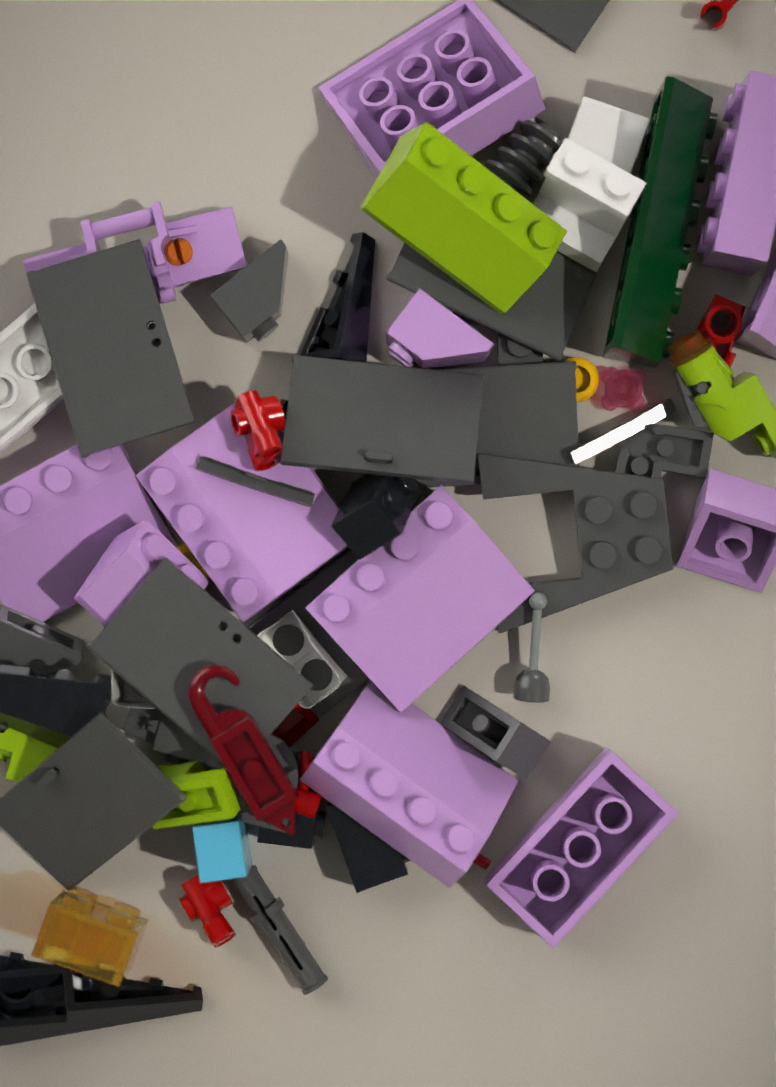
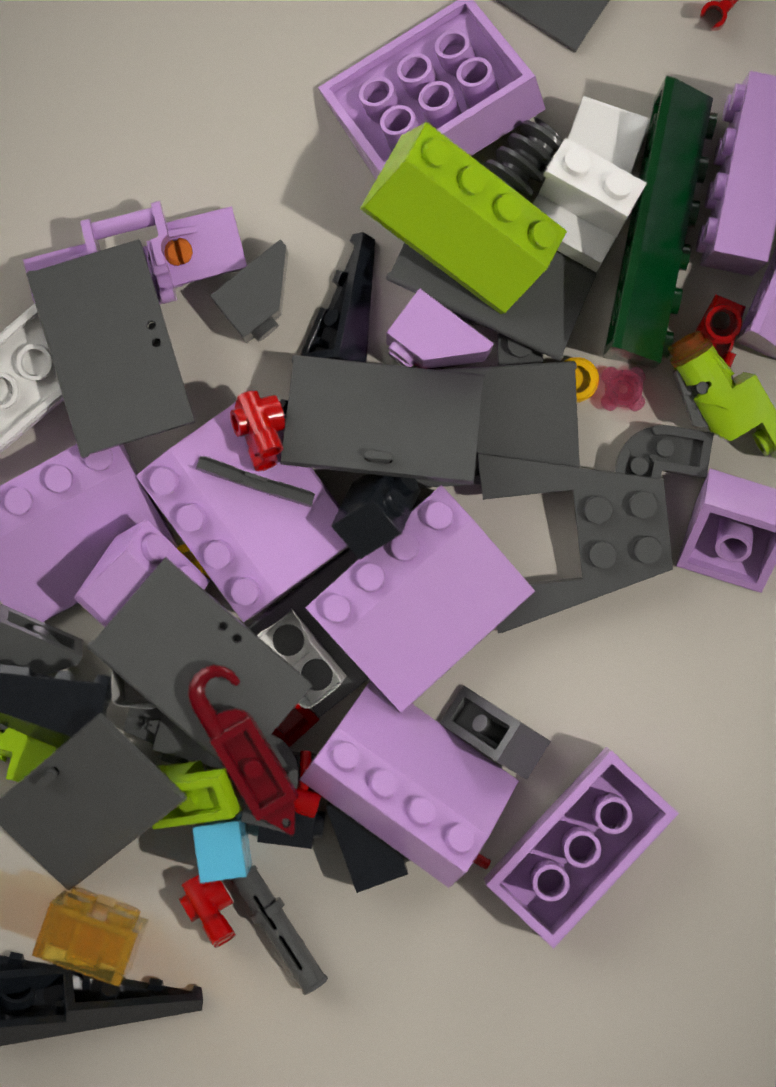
(531, 683): hinge -> none
(622, 431): piece -> none

